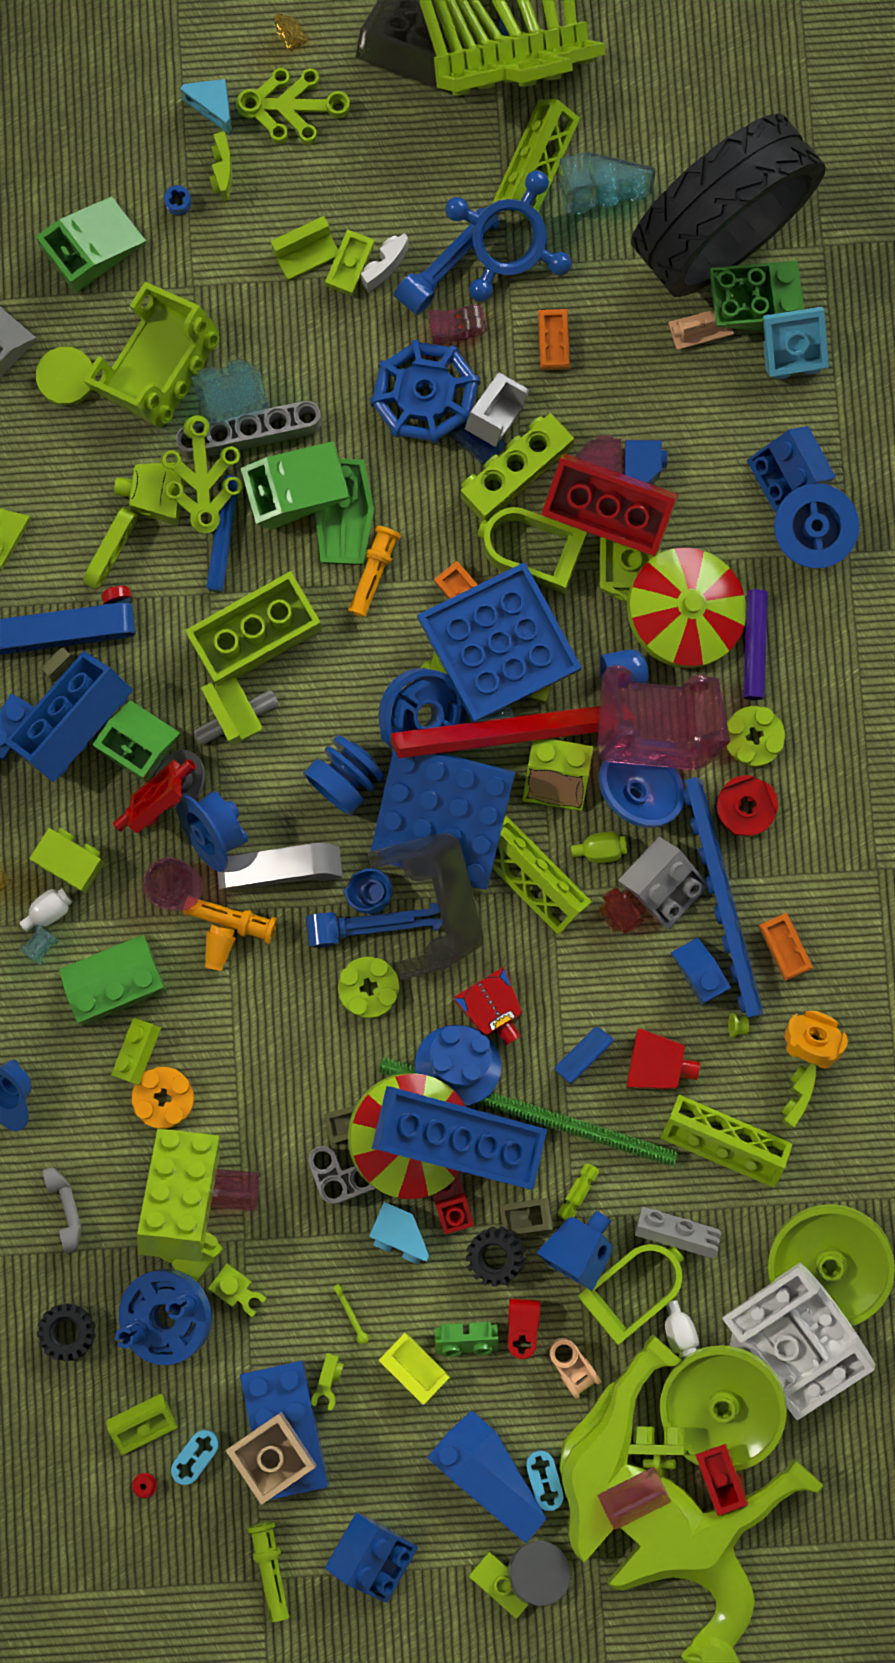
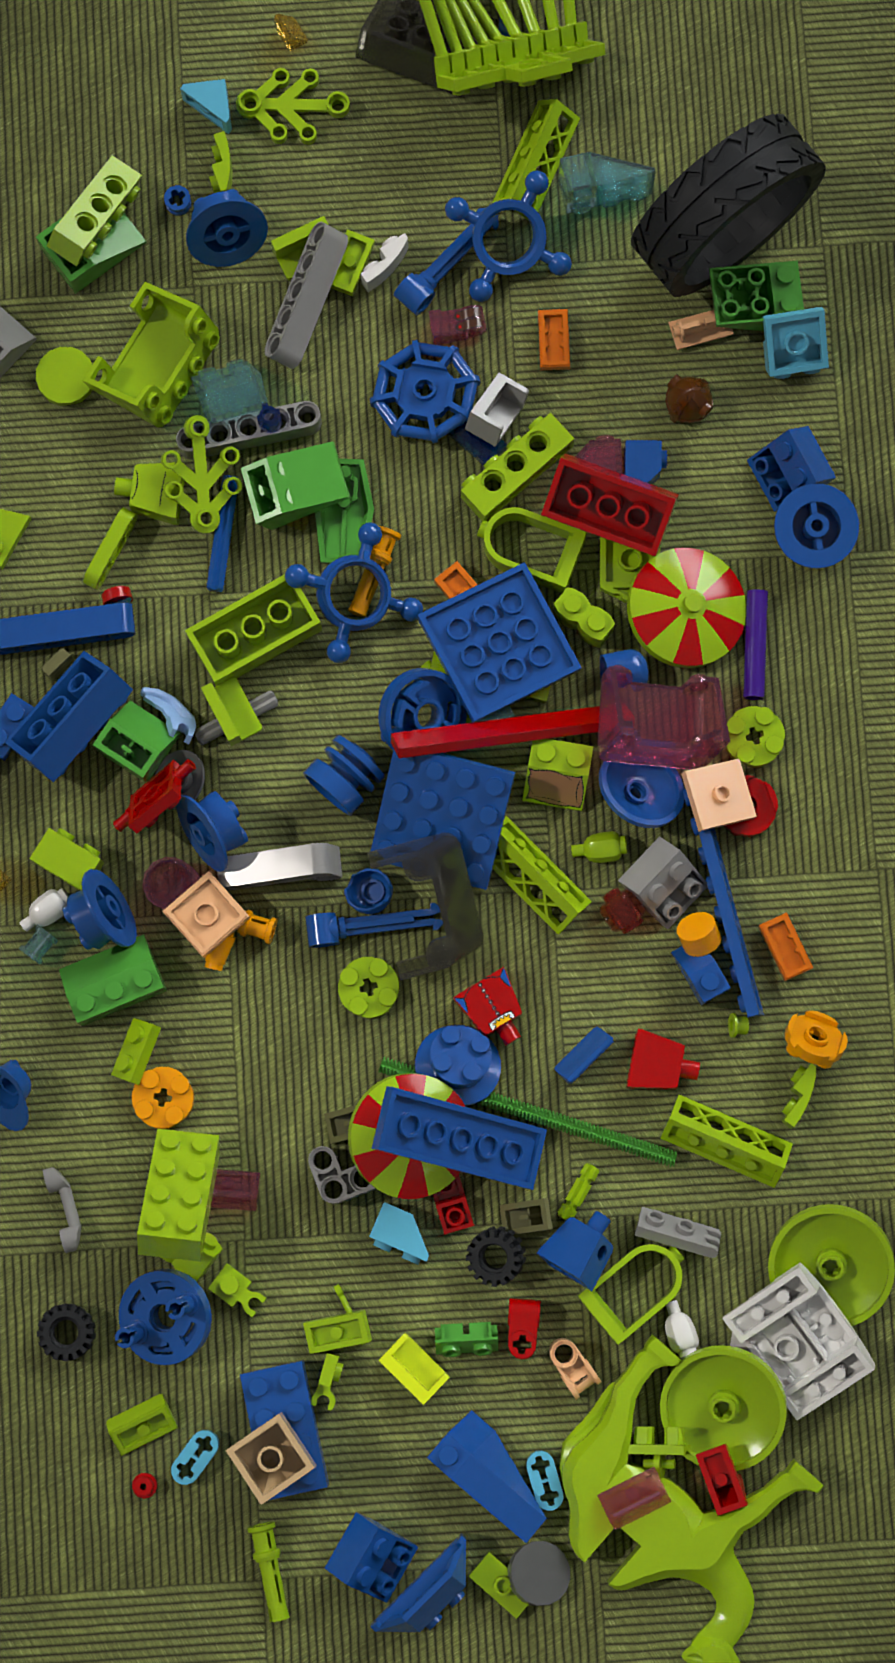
(94, 211): none -> lime brick
(100, 913): none -> blue piece
(176, 714): none -> light blue piece
(206, 914): none -> light nougat plate
(225, 229): none -> blue piece
(272, 425): none -> clear blue hose
(298, 576): none -> blue piece
(306, 295): none -> light grey beam
(337, 1331): none -> lime plate
(428, 1594): none -> blue wedge
(590, 621): none -> lime brick
(688, 399): none -> reddish brown helmet
(699, 934): none -> light orange piece
(718, 795): none -> light nougat plate

